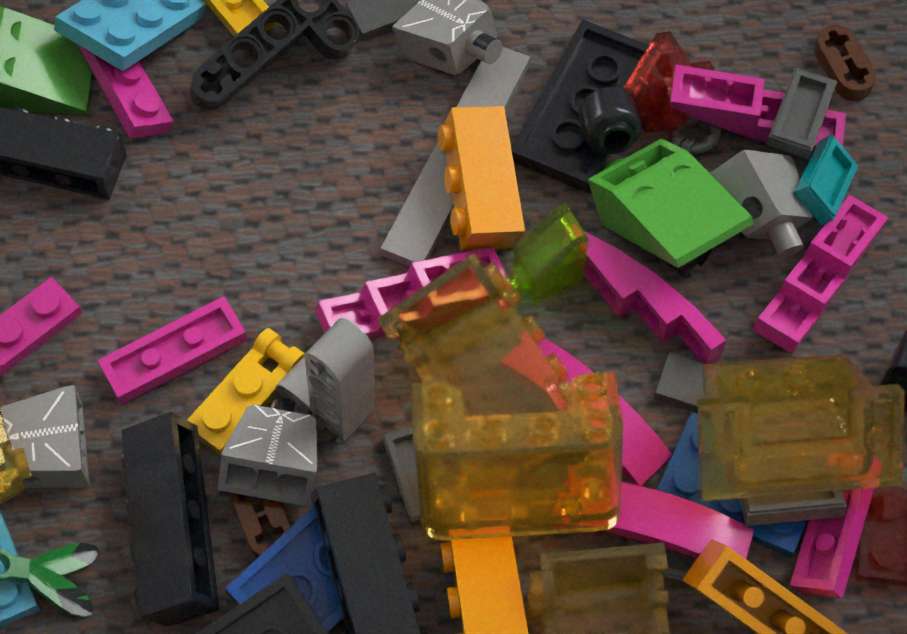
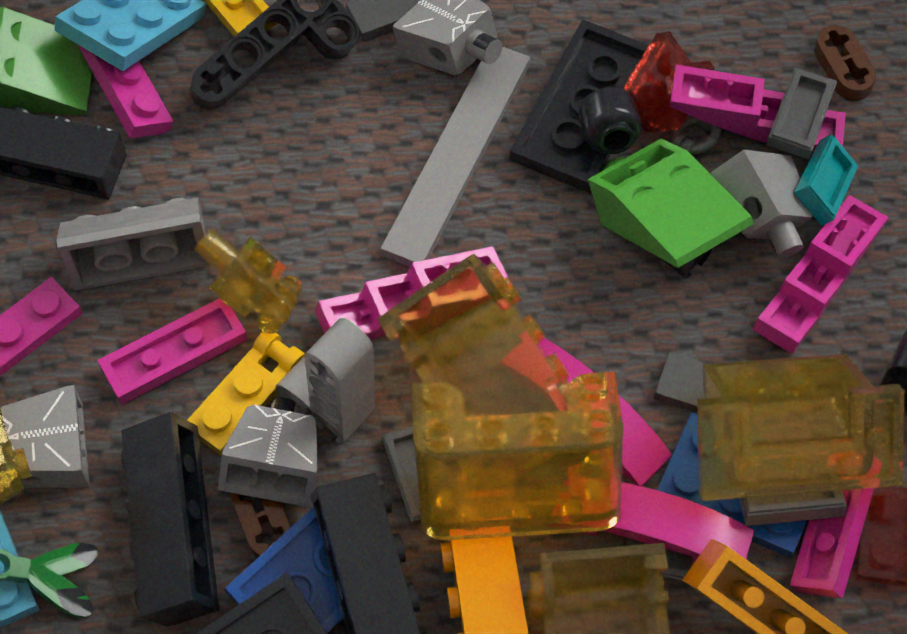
(132, 243): none -> light grey slope
(250, 280): none -> clear yellow piece
(481, 178): light orange brick -> none
(550, 256): clear neon green slope -> none
(631, 286): dark pink slope -> none

